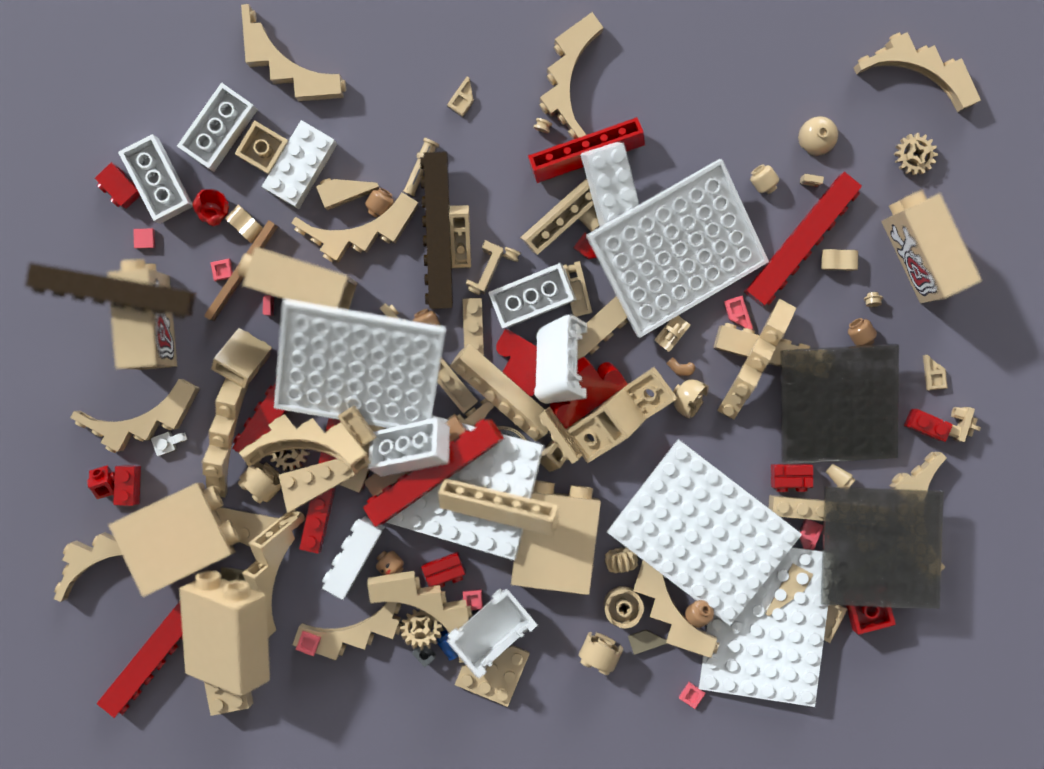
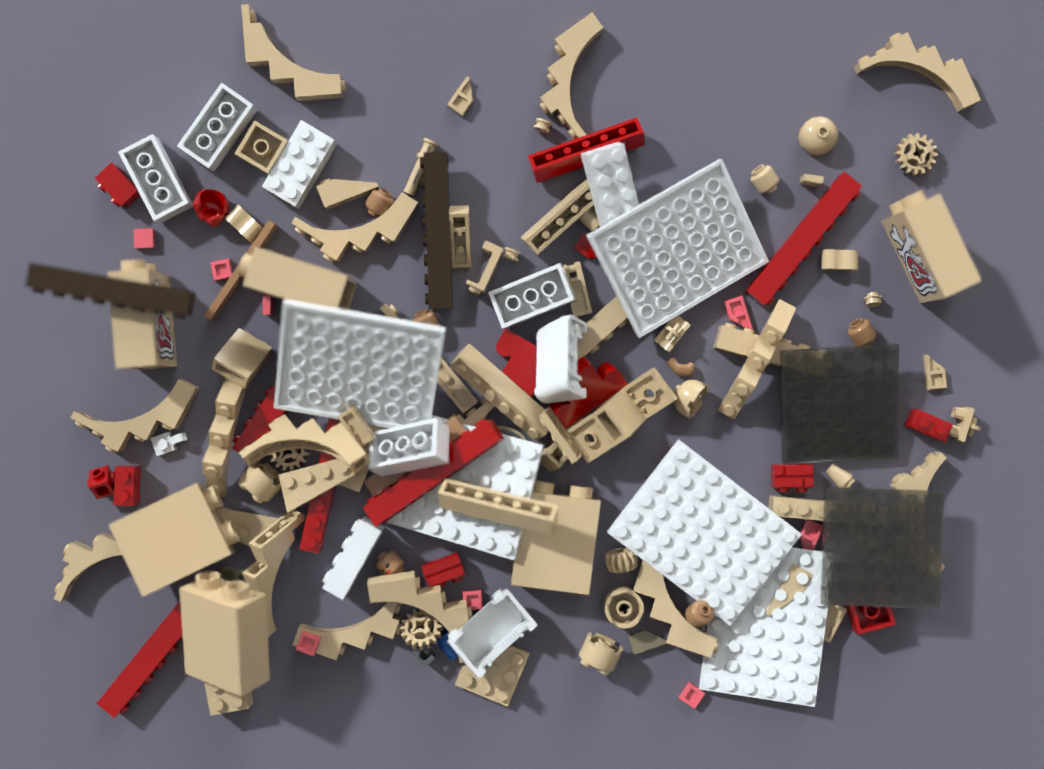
(473, 323): tan plate -> none

